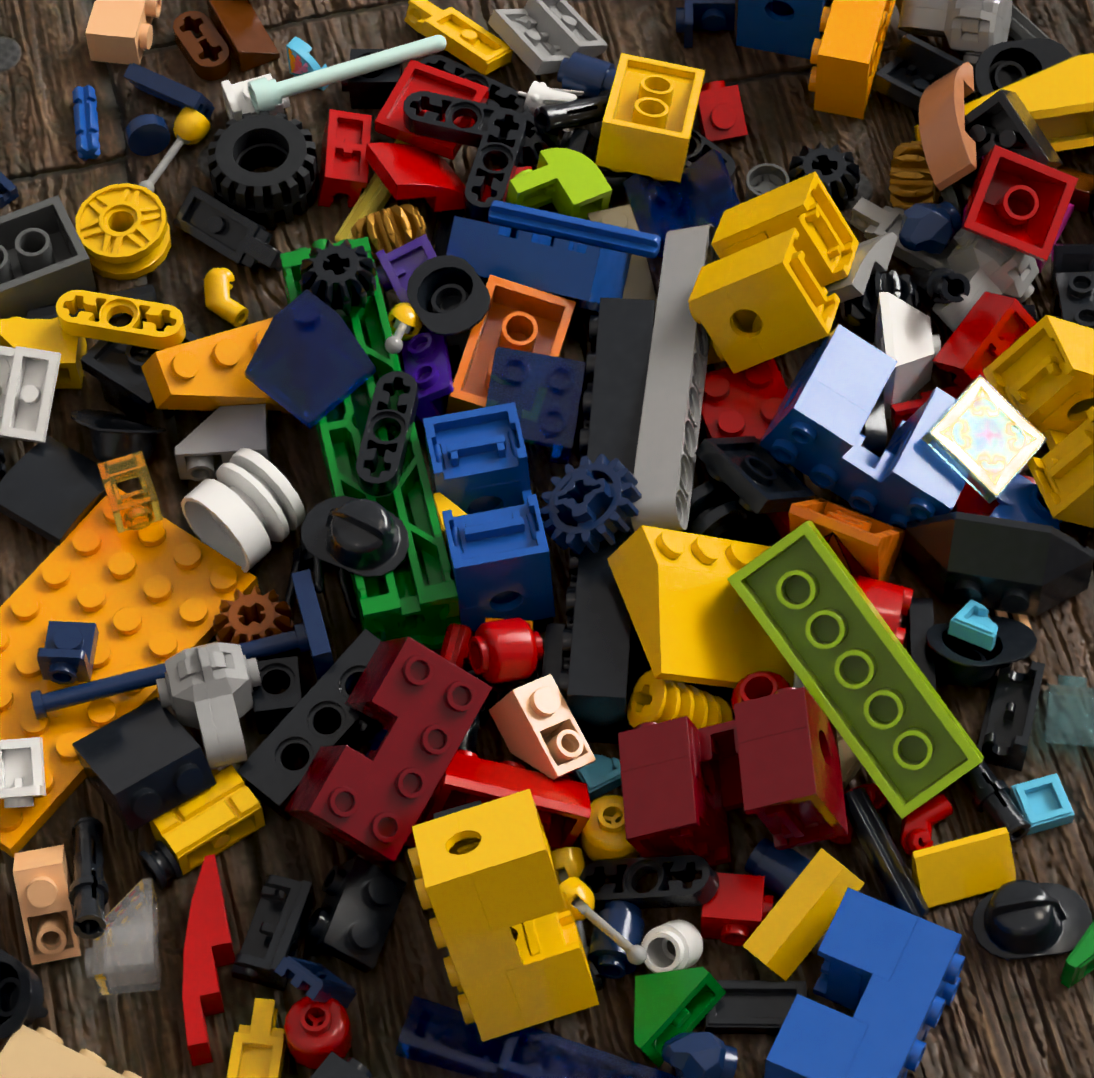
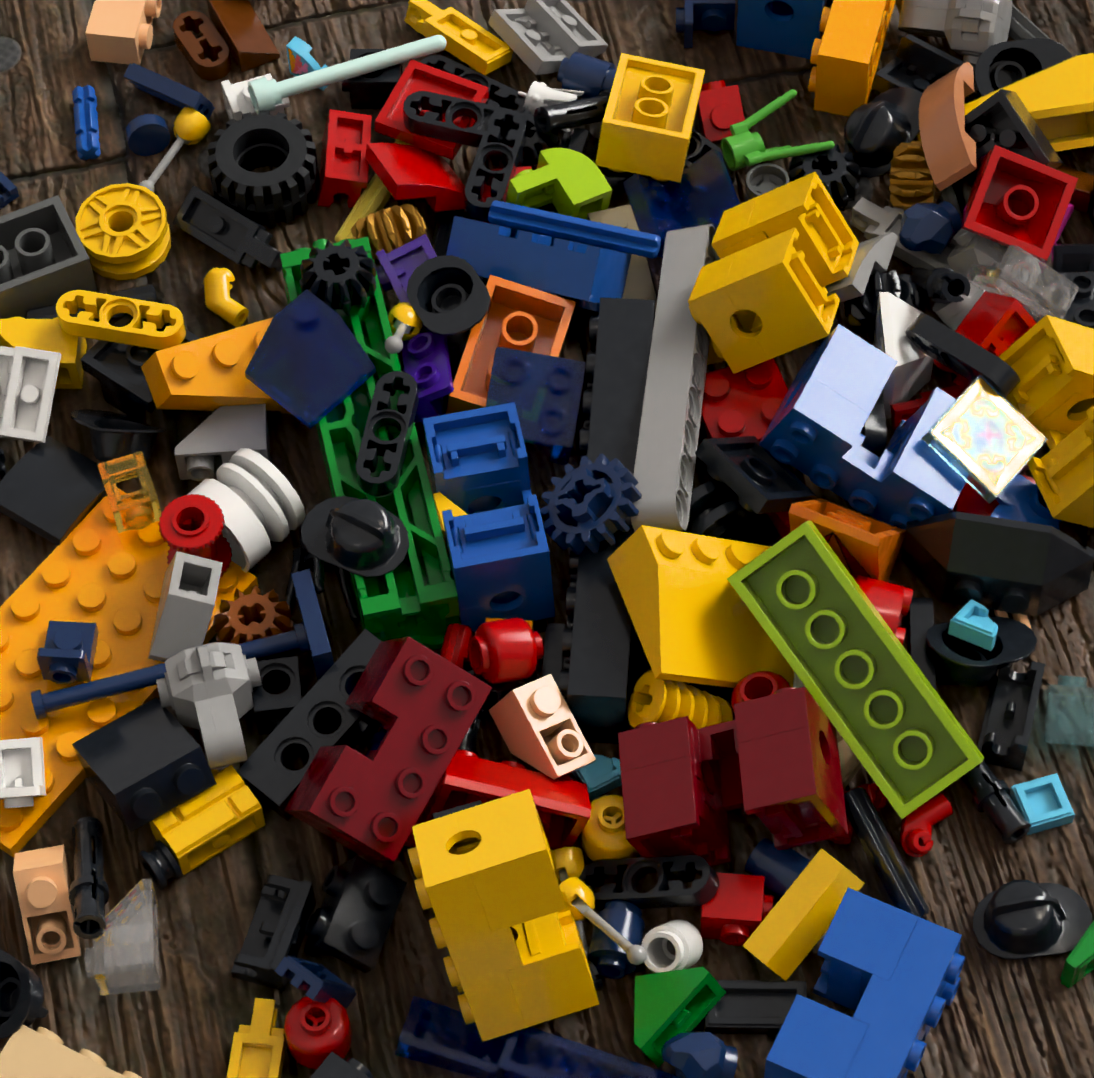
(184, 605): none -> light grey slope
(195, 527): none -> red hose
(205, 948): red slope -> none
(748, 148): none -> bright green plant
(880, 127): none -> black piece
(961, 354): none -> black beam
(964, 867): yellow slope -> none
(1028, 280): none -> clear bracket

